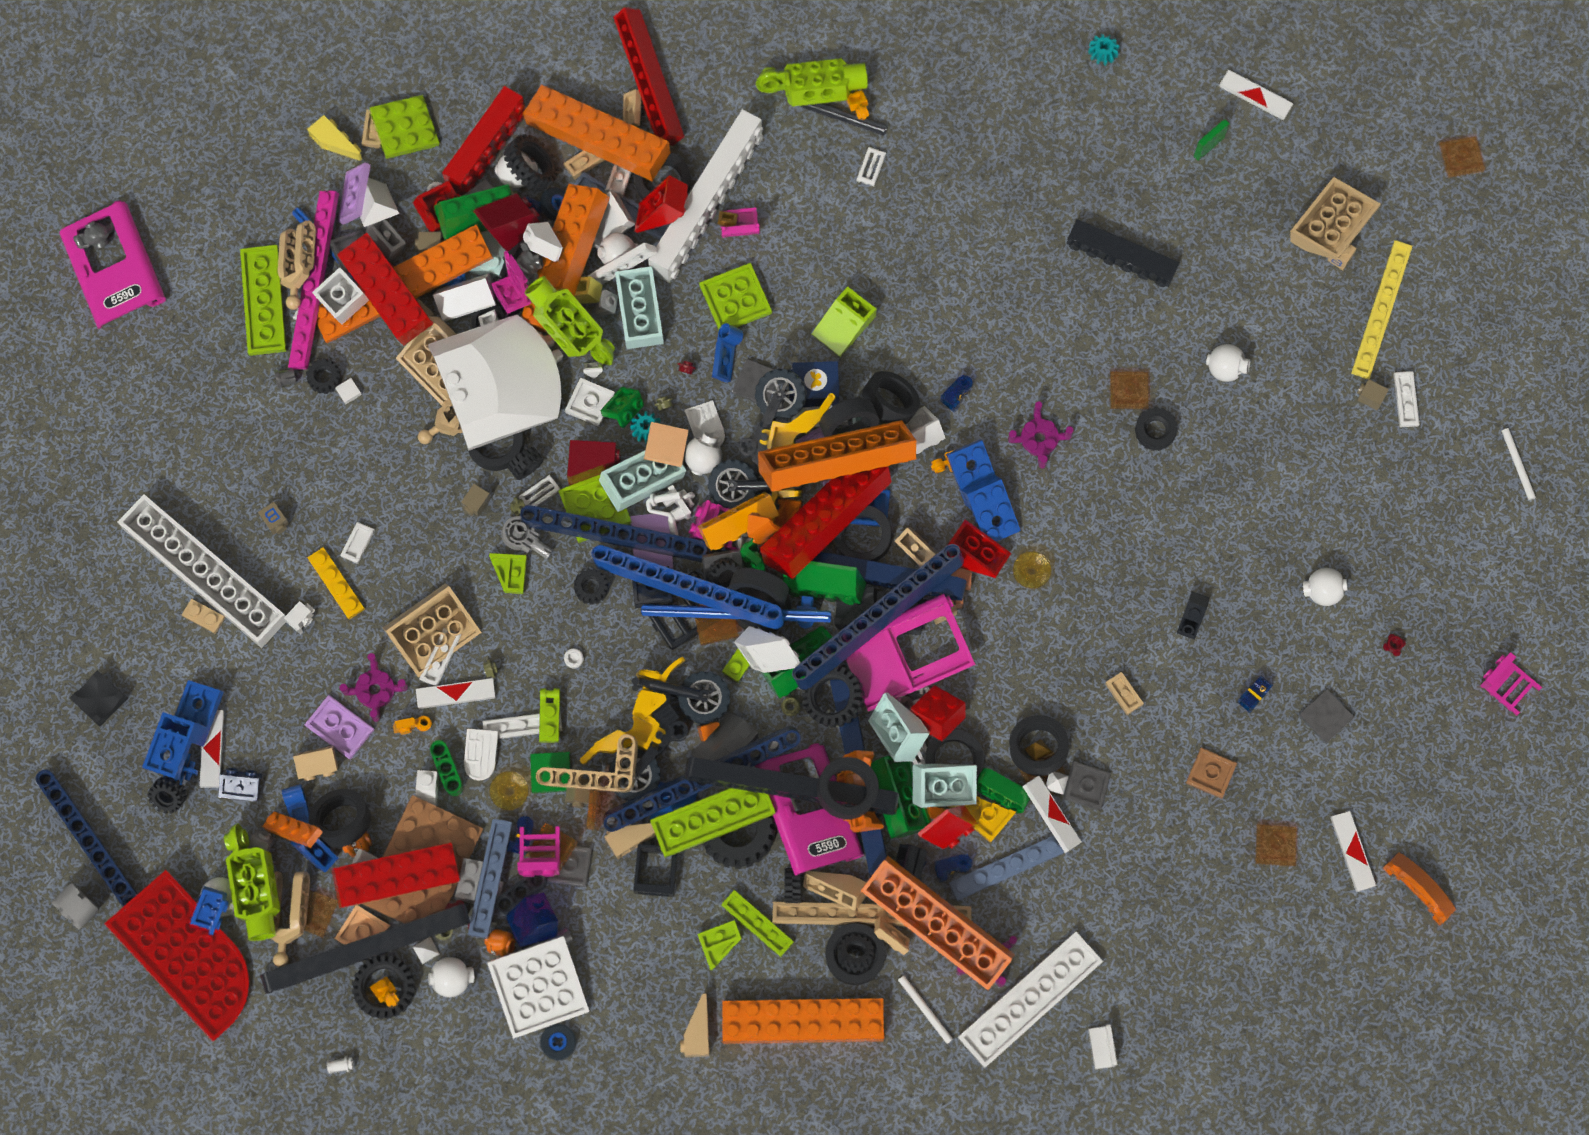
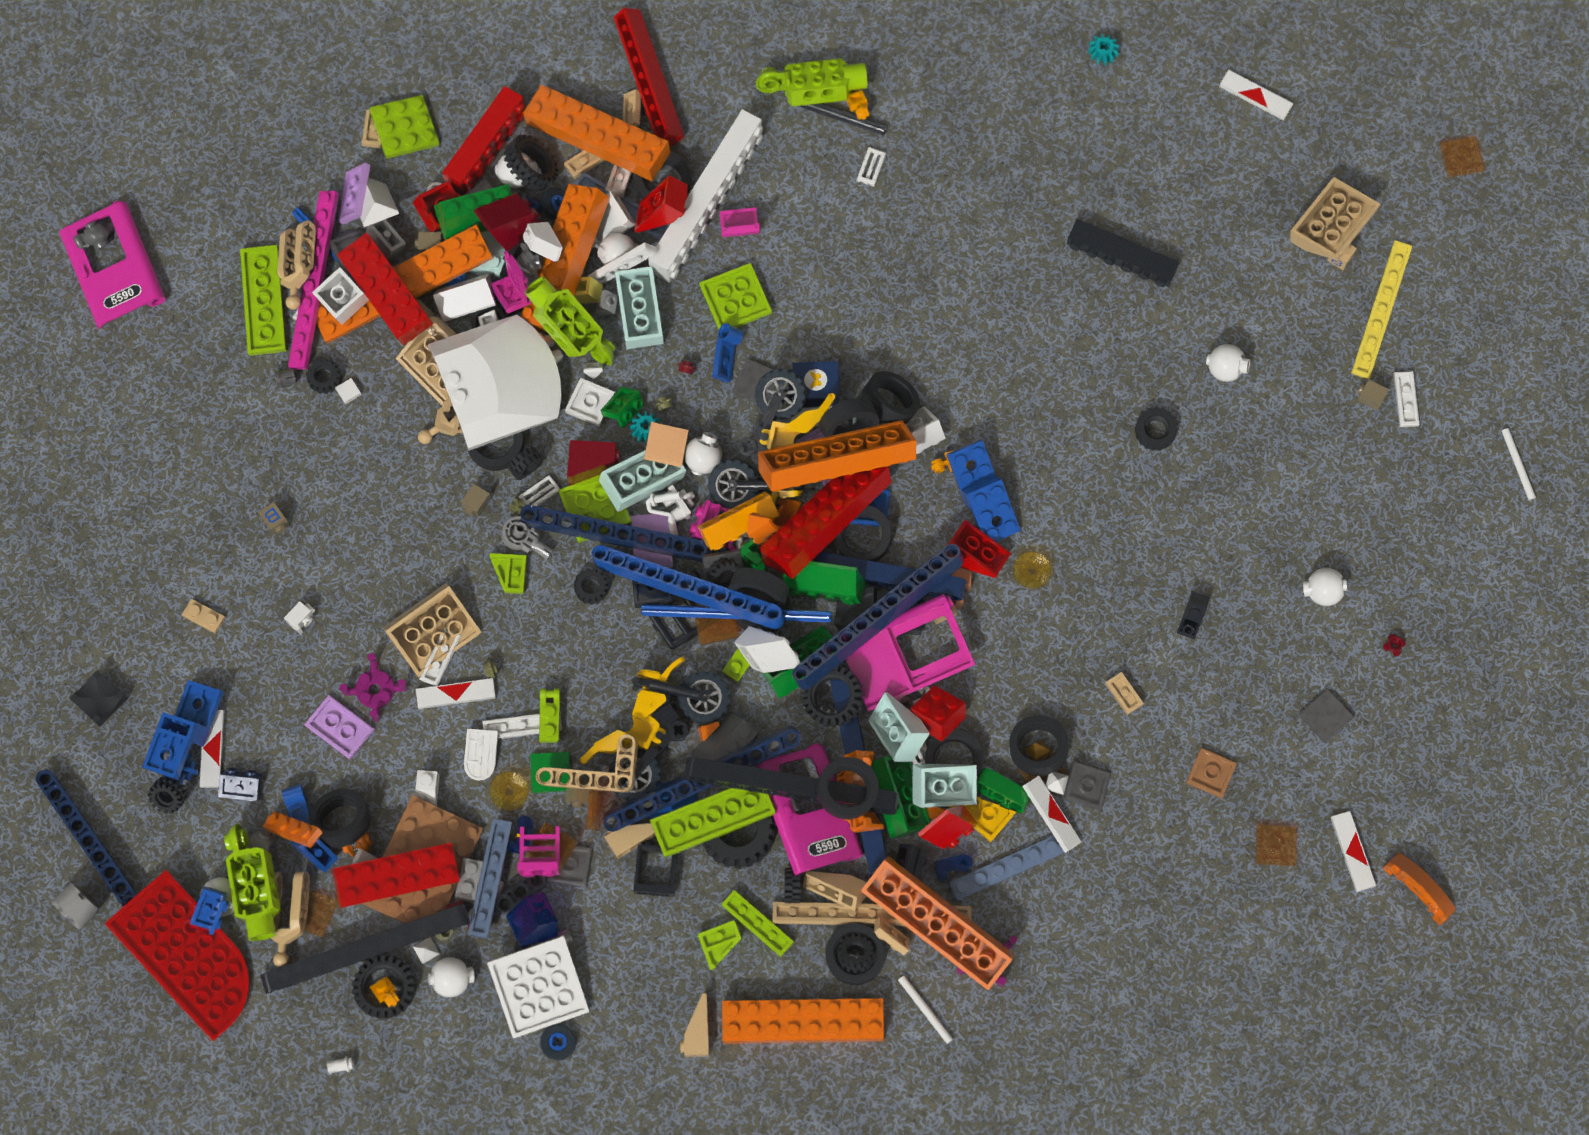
(202, 571): white brick -> none
(316, 762): tan brick -> none
(328, 137): light yellow slope -> none
(336, 583): yellow plate -> none
(357, 543): white tile -> none
(359, 926): light nougat tile -> none
(406, 726): light orange plate -> none
(442, 760): green beam -> none
(500, 943): orange head -> none
(573, 658): white tile -> none
(705, 419): white window -> none
(727, 219): pearl gold slope -> none
(790, 700): olive plate -> none
(806, 604): blue hips -> none
(844, 321): lime slope -> none
(915, 546): tan brick -> none
(955, 392): clear blue leg -> none
(1030, 999): white plate -> none
(1044, 427): magenta plate -> none
(1102, 1047): white panel -> none
(1129, 390): clear orange tile -> none
(1211, 139): green tile -> none
(1254, 694): clear blue leg -> none
(1500, 674): dark pink plate -> none

